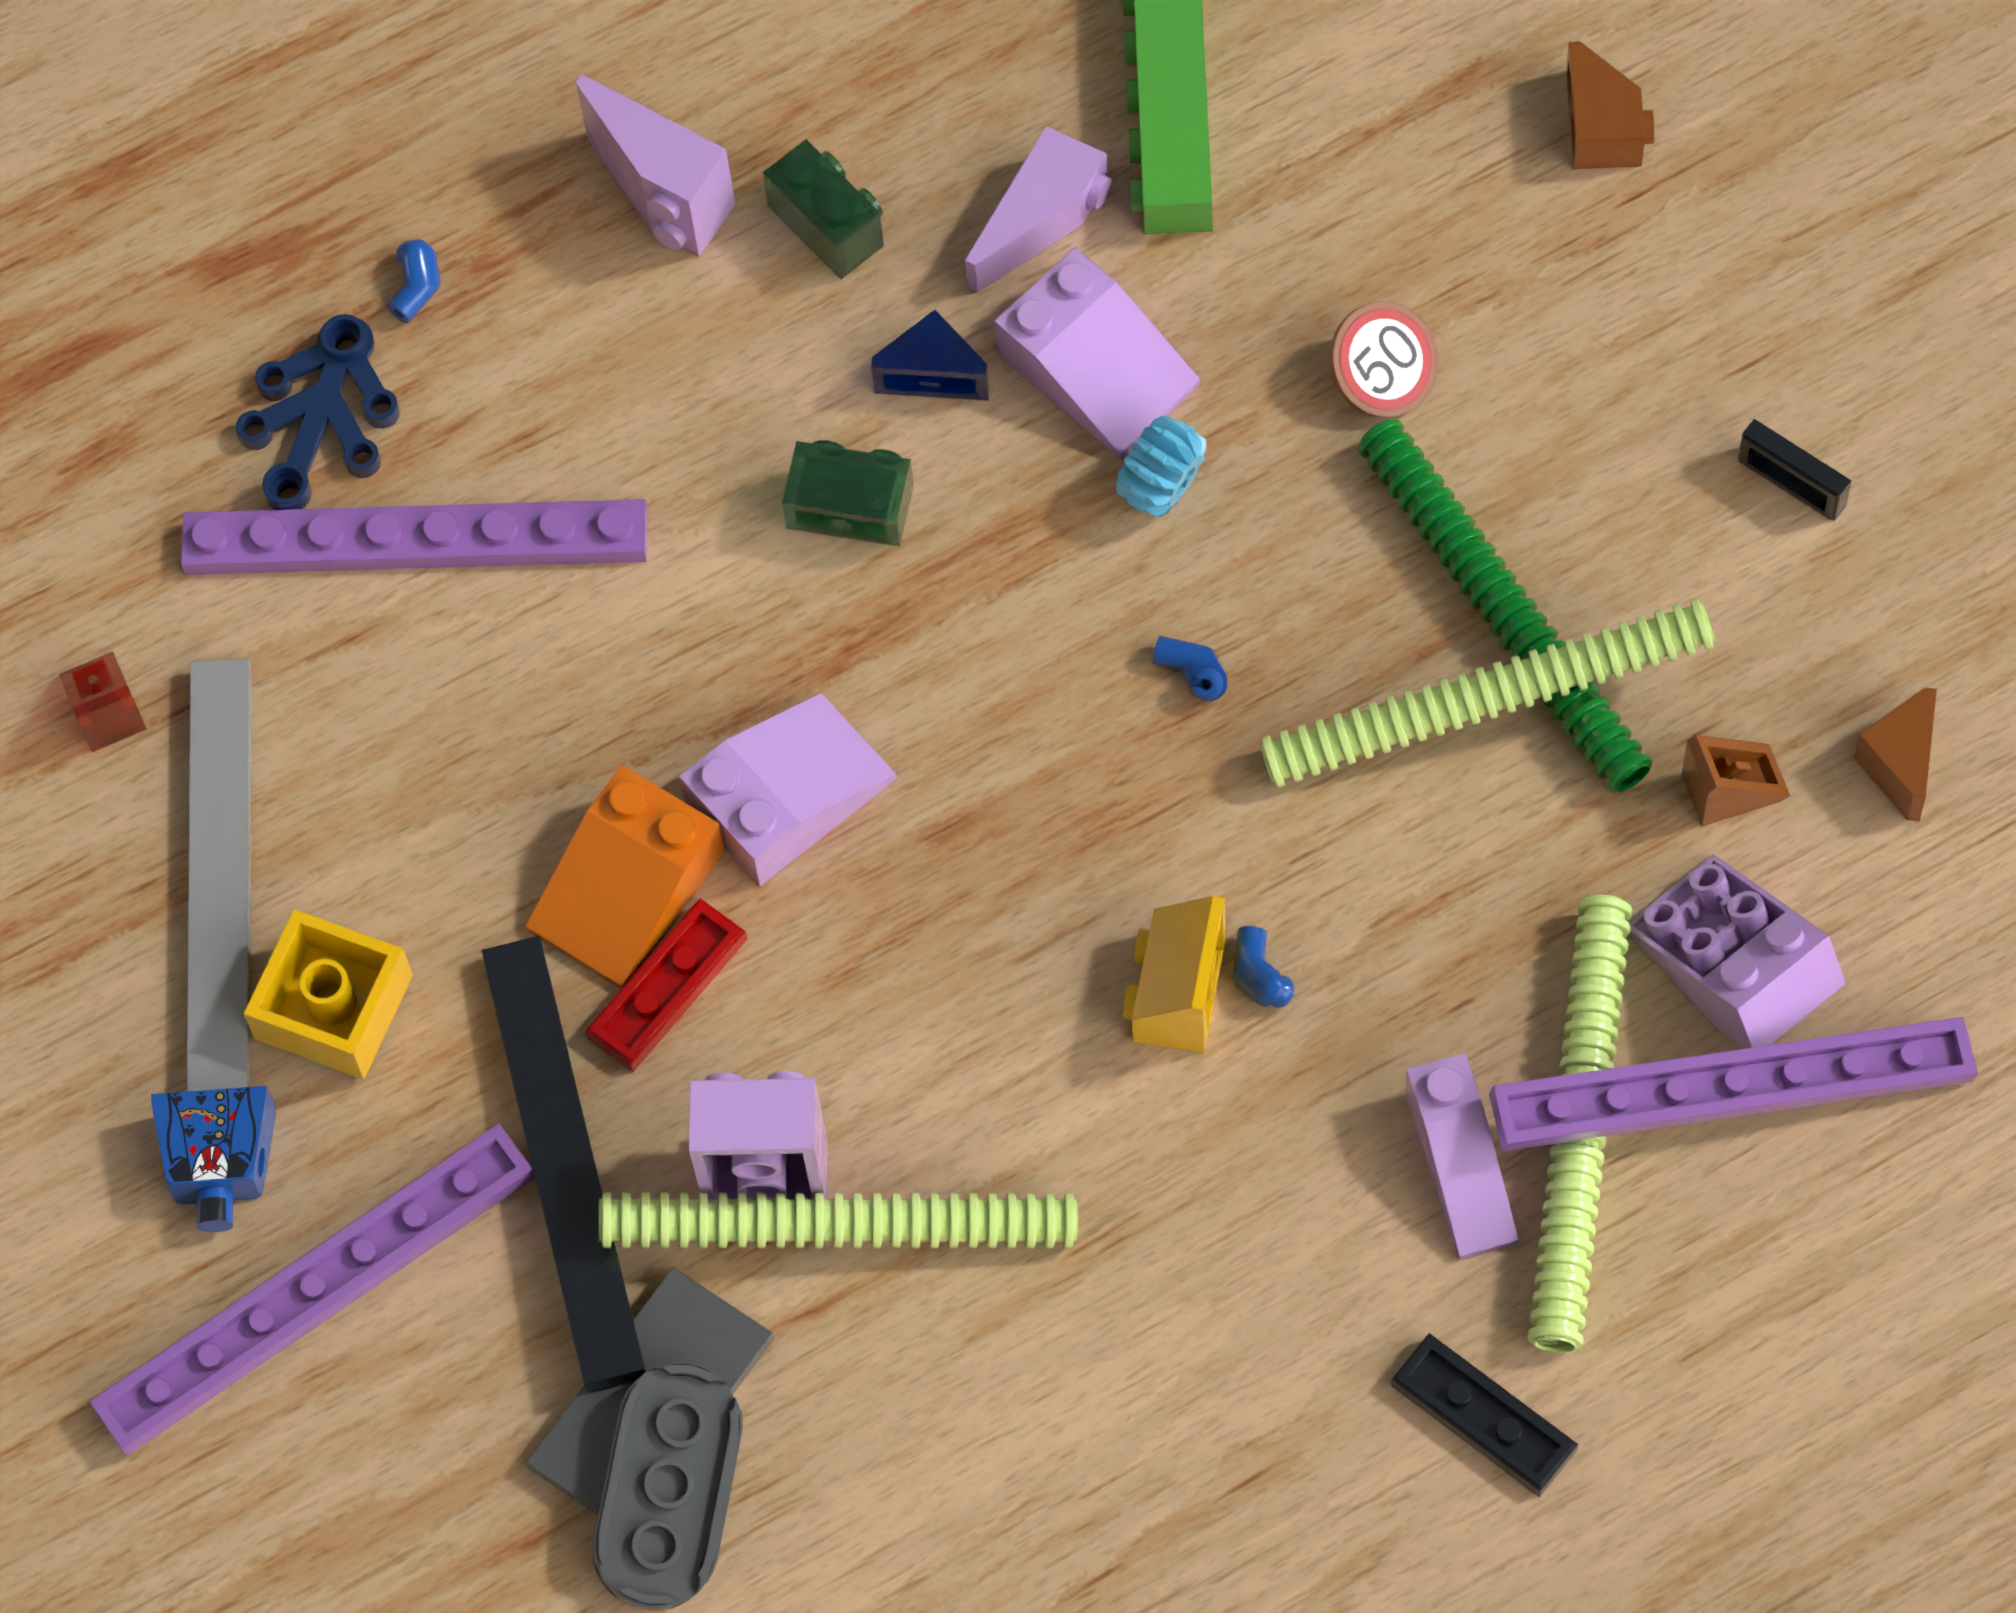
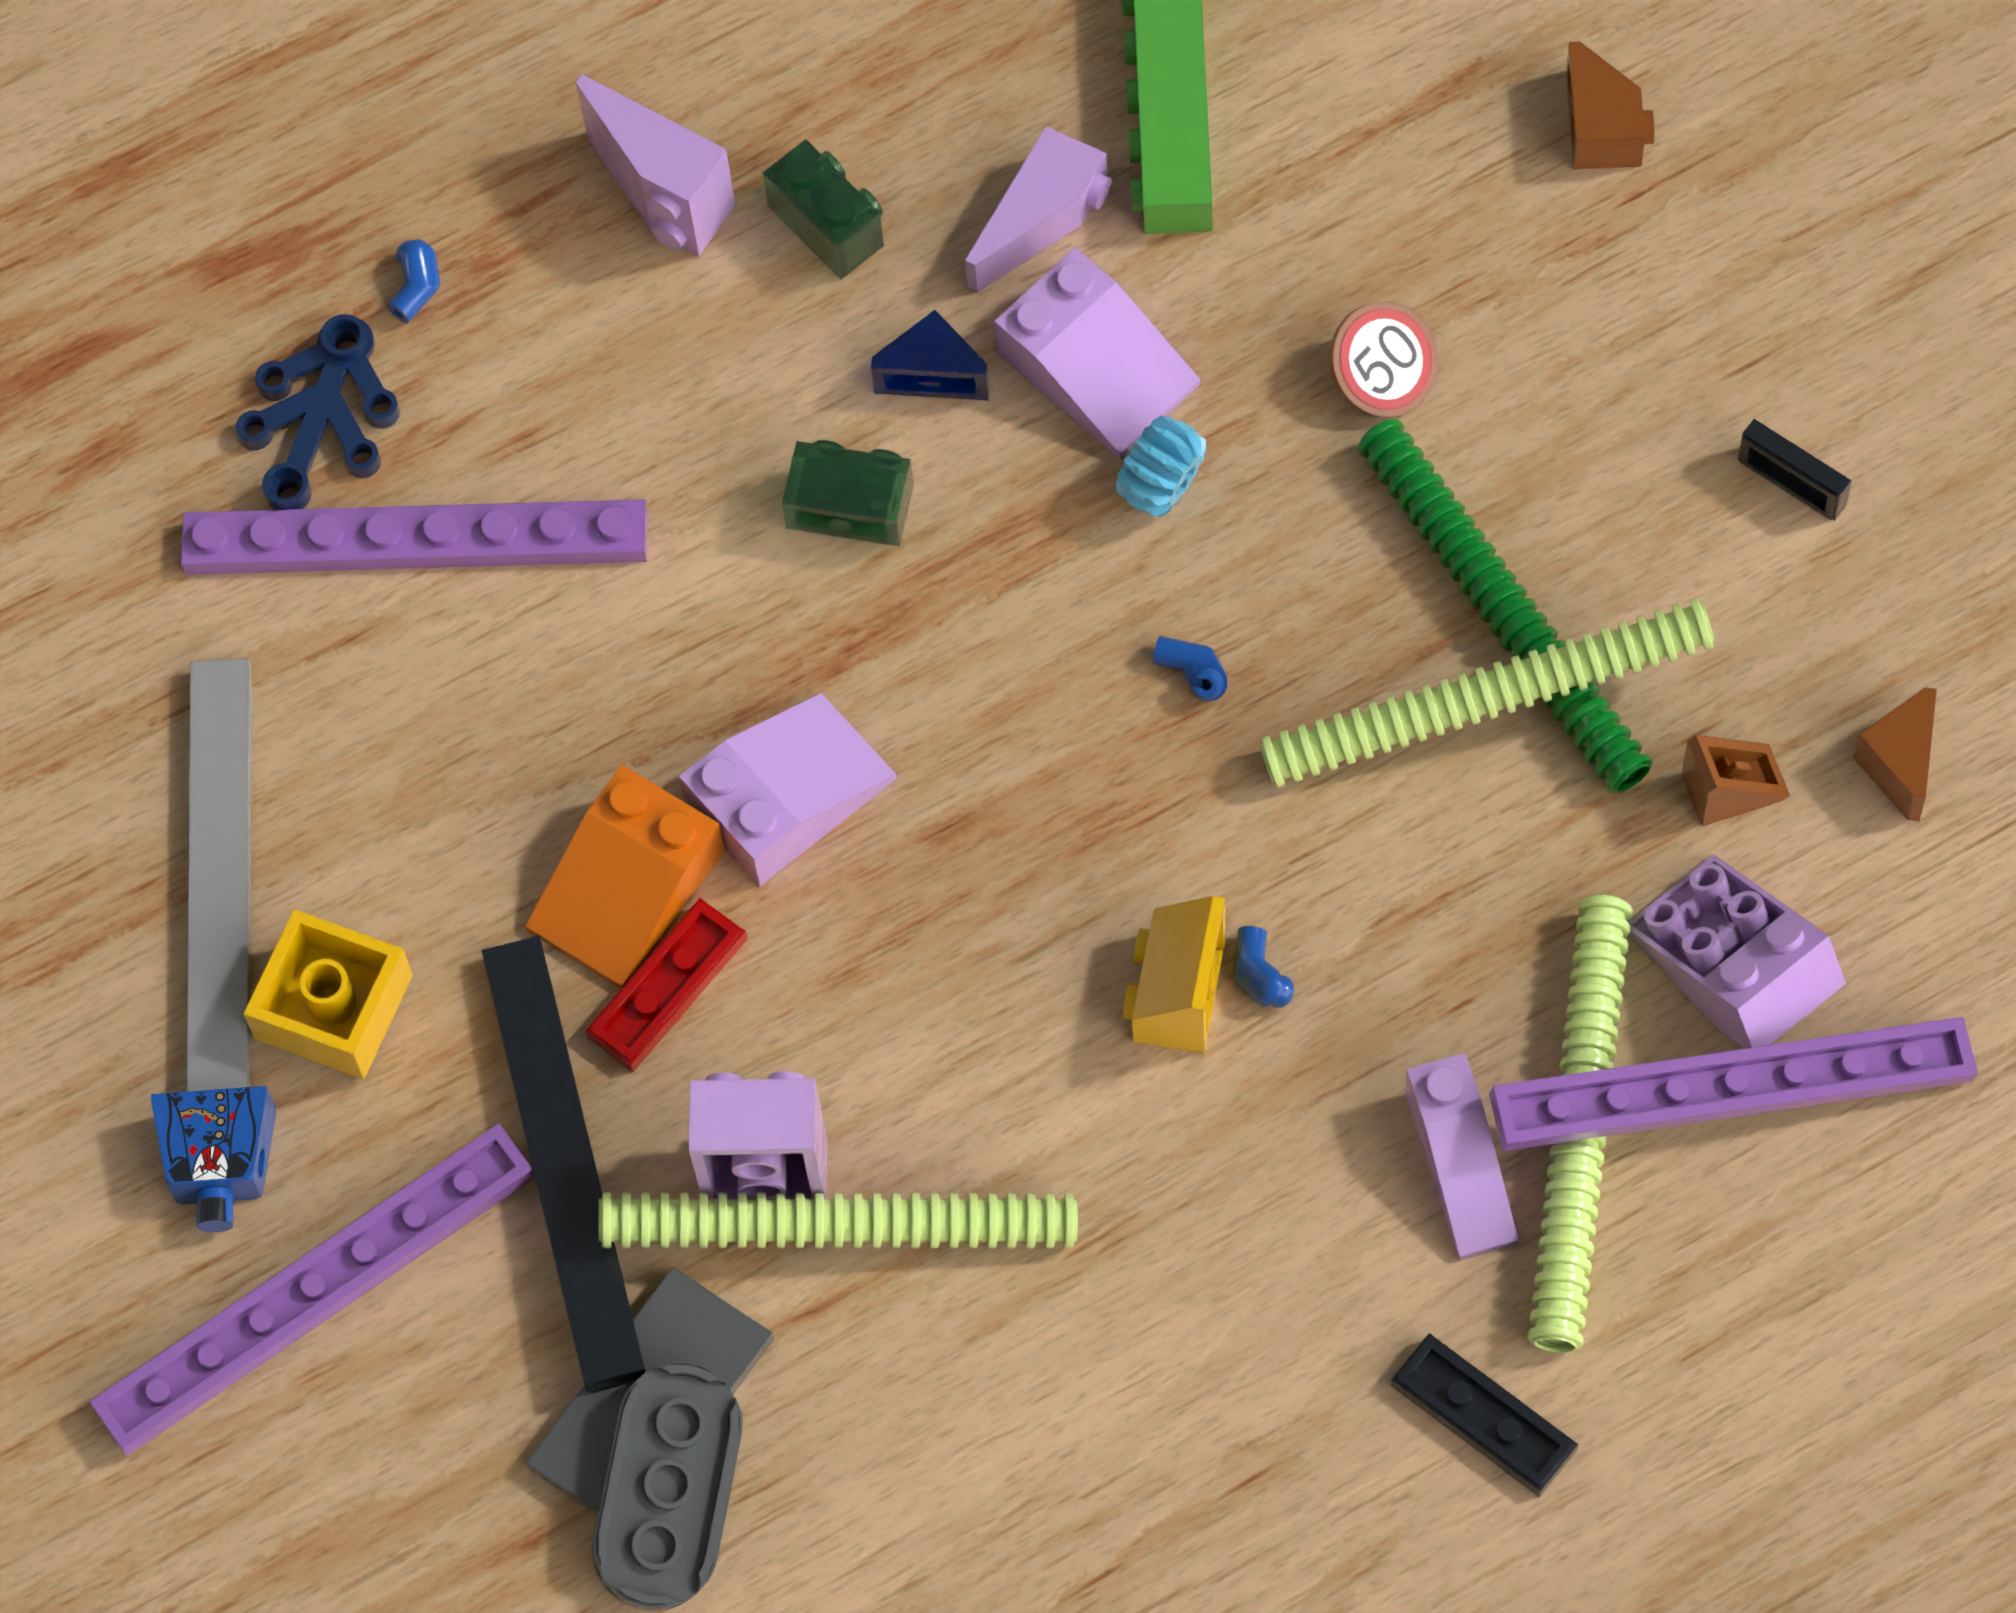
(102, 701): clear red slope -> none

